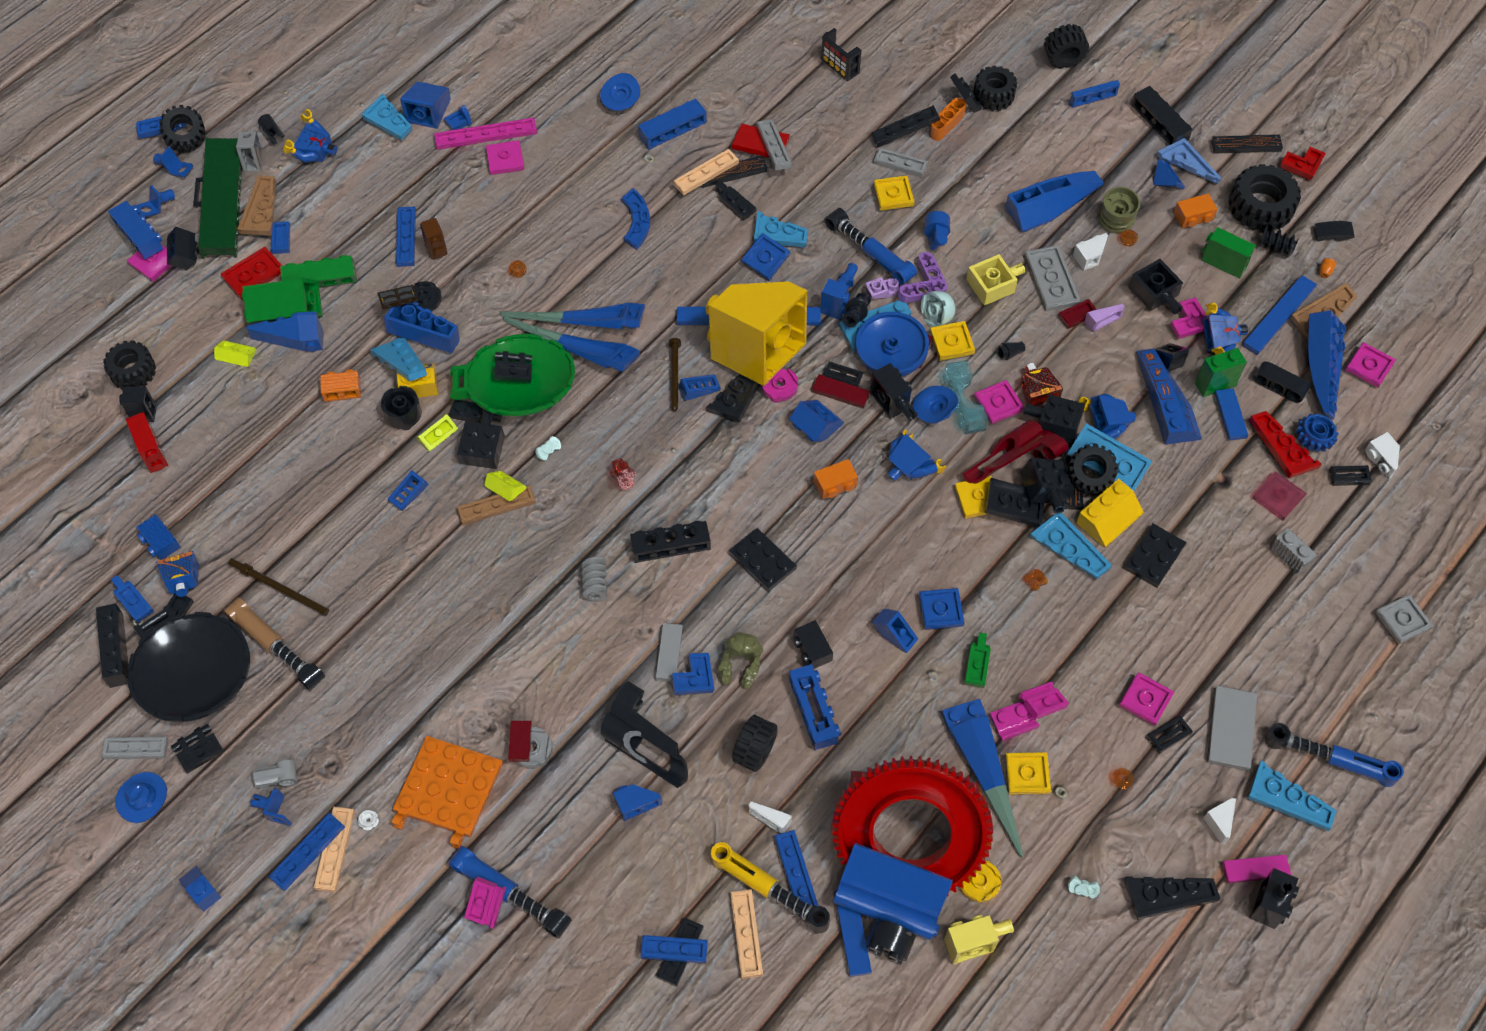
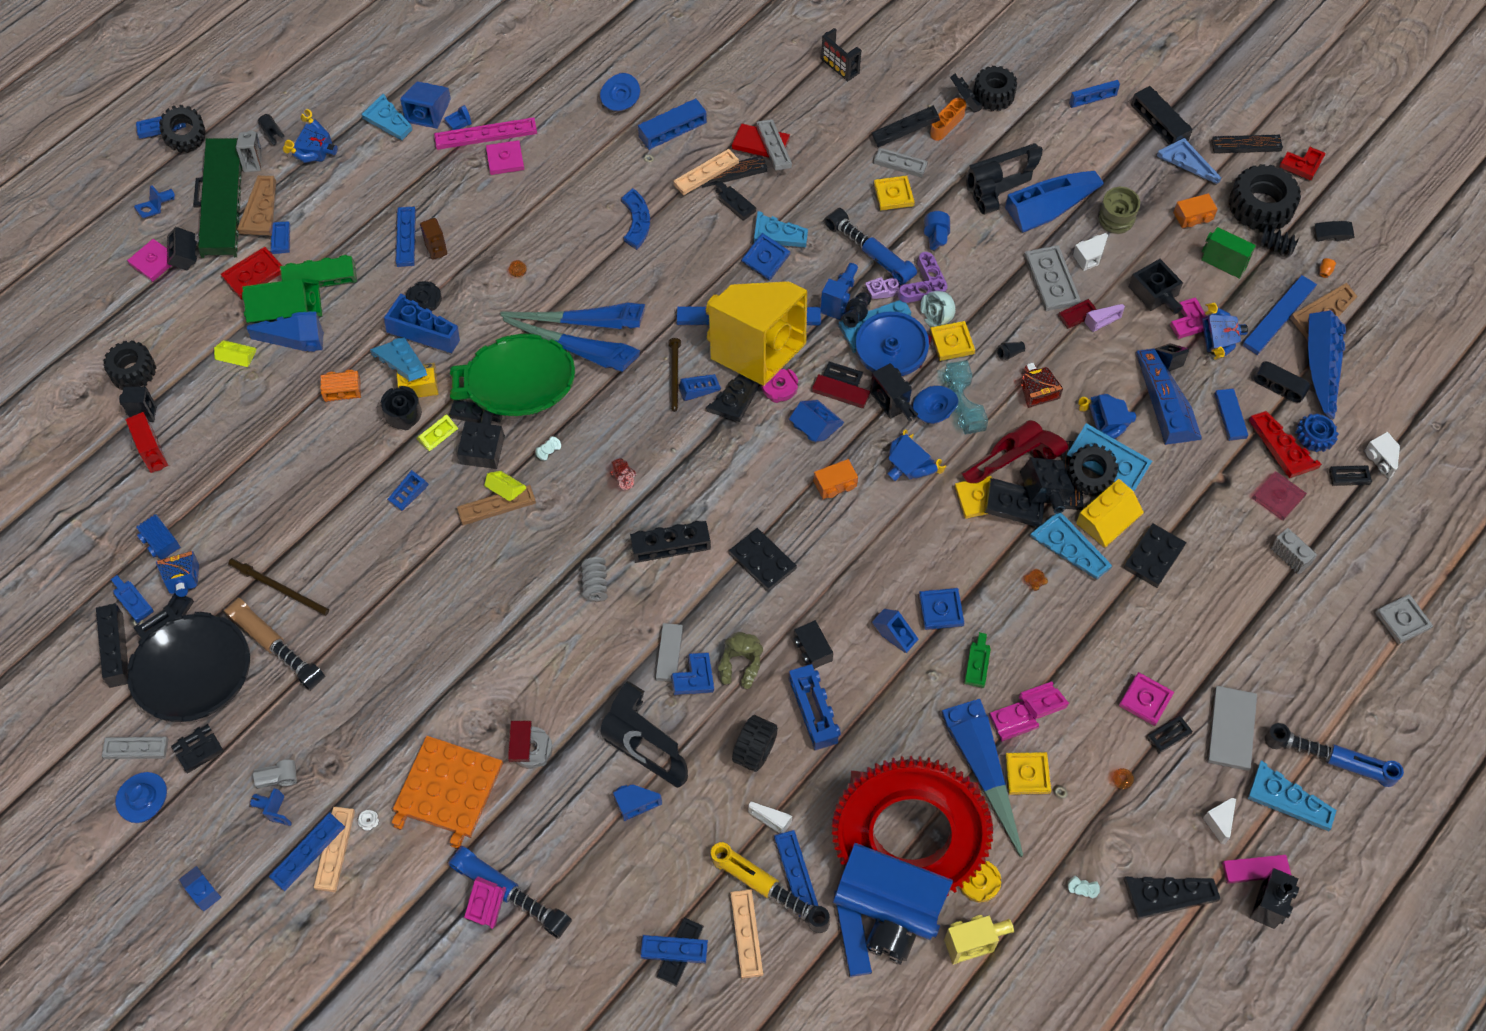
(136, 230): blue brick -> none
(172, 163): blue bracket -> none
(397, 296): tile -> none
(513, 370): black plate -> none
(987, 180): none -> black panel
(993, 279): light yellow brick -> none
(999, 402): dark pink plate -> none
(1058, 416): black brick -> none
(1066, 46): black tyre -> none
(1129, 237): clear orange plate -> none
(1166, 176): blue slope -> none
(1220, 372): green brick -> none
(1370, 365): dark pink plate -> none

